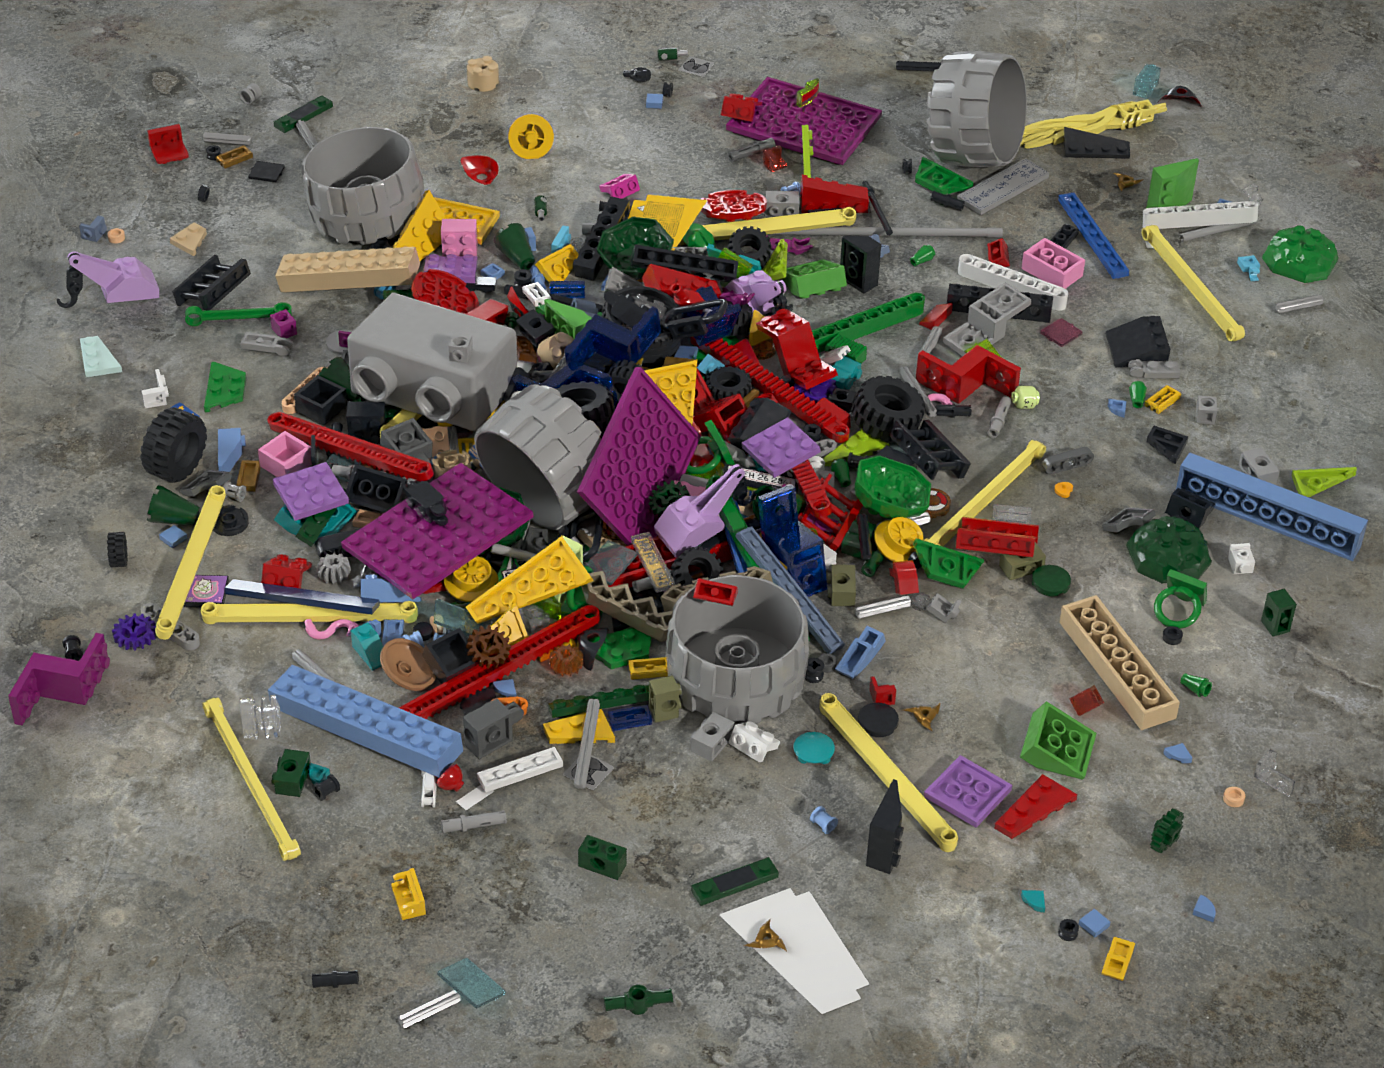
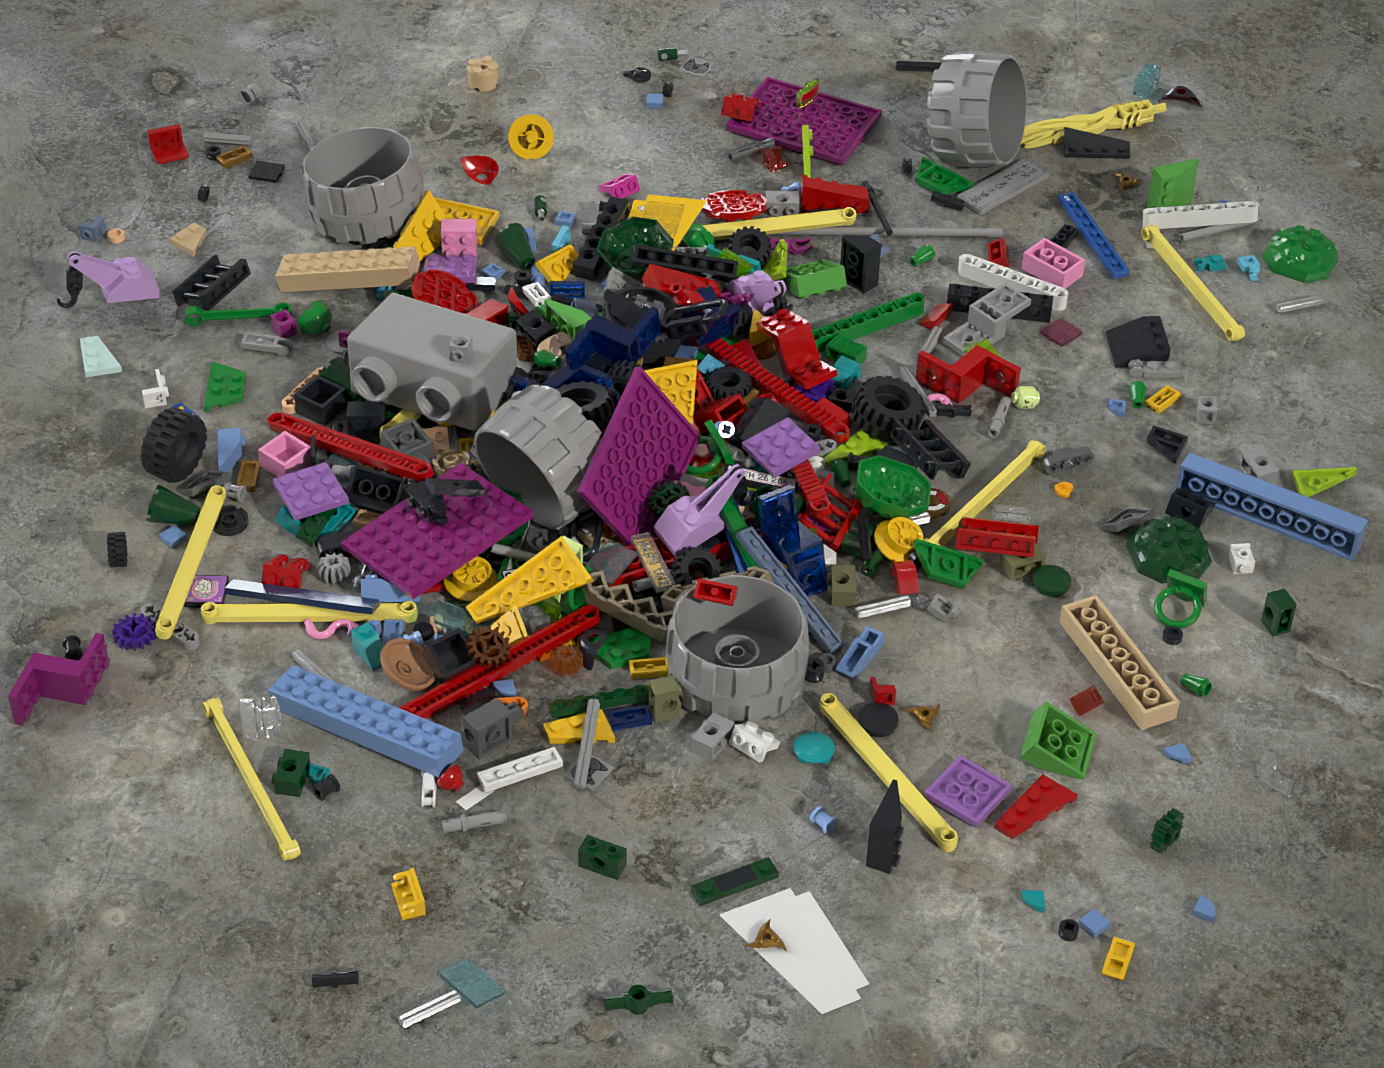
(303, 113): dark green plate -> none
(316, 319): none -> green cylinder
(454, 487): none -> black tile
(546, 359): none -> green cone
(565, 218): none -> medium blue tile
(728, 431): none -> bush
(835, 355): white tile -> none
(1211, 262): none -> teal plate
(1234, 797): light nougat tile -> none

